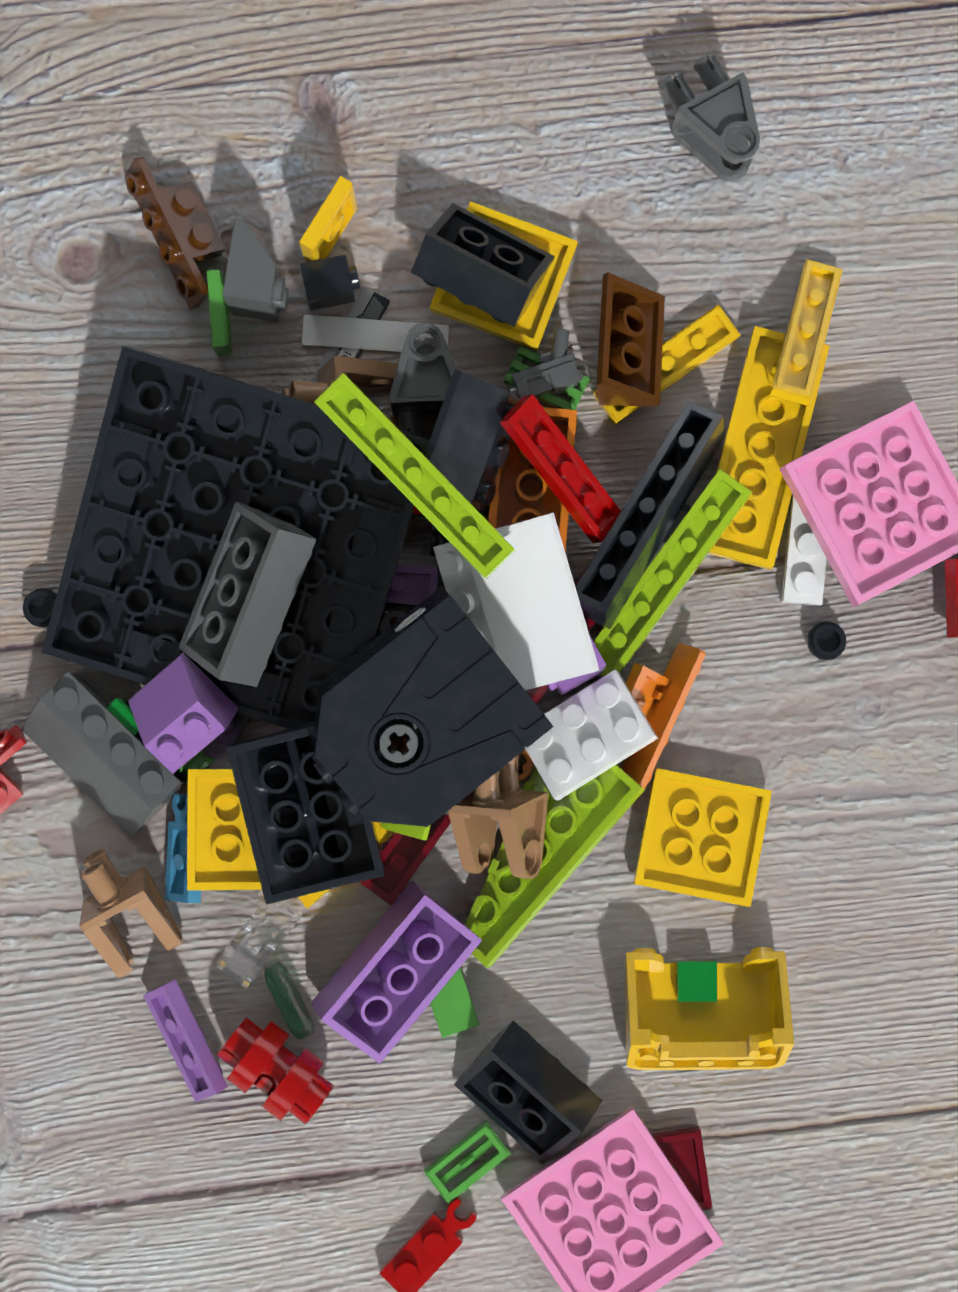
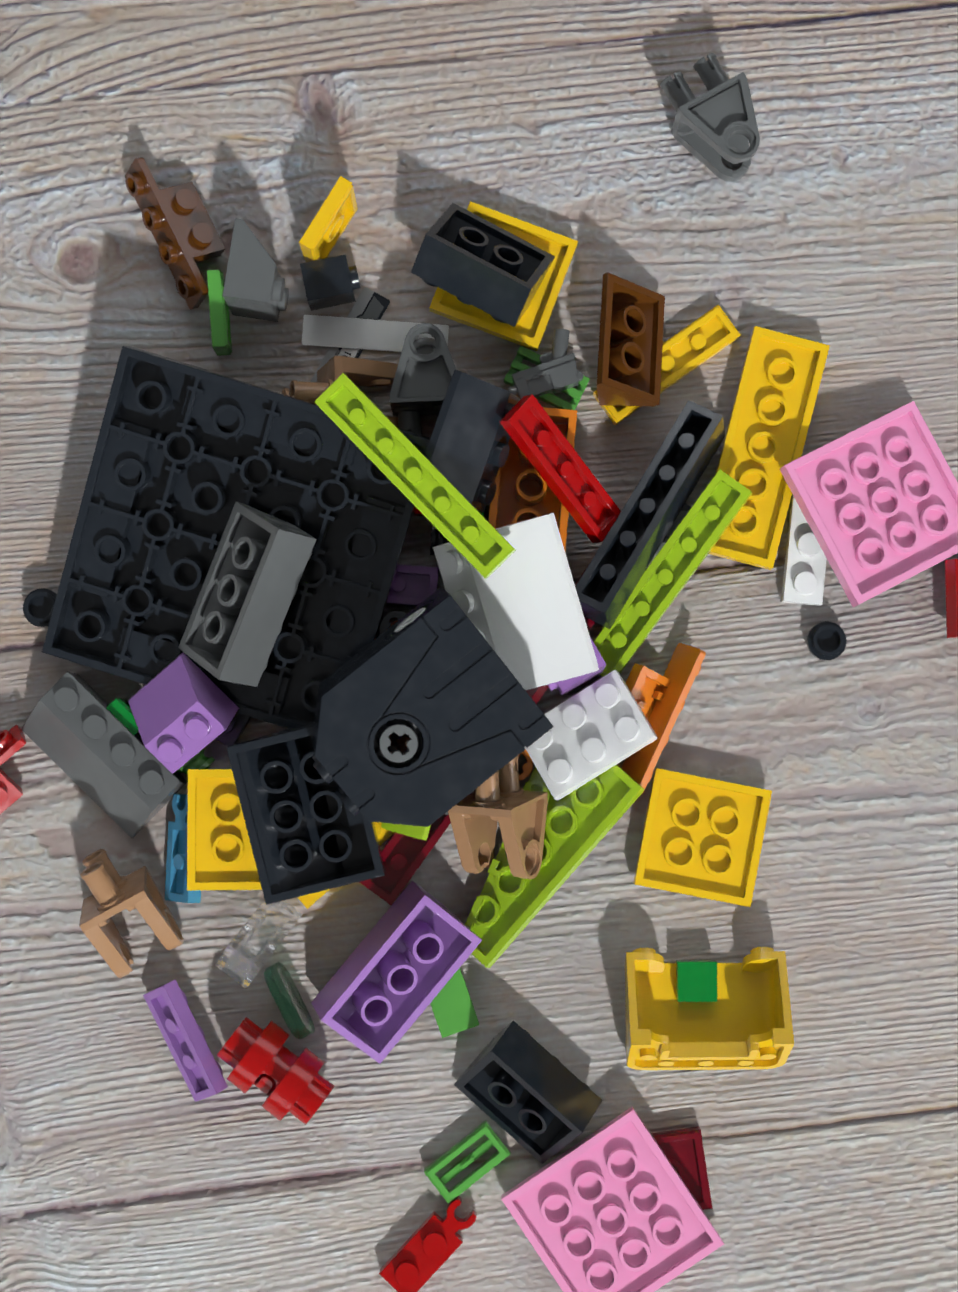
(806, 332): yellow tile -> none

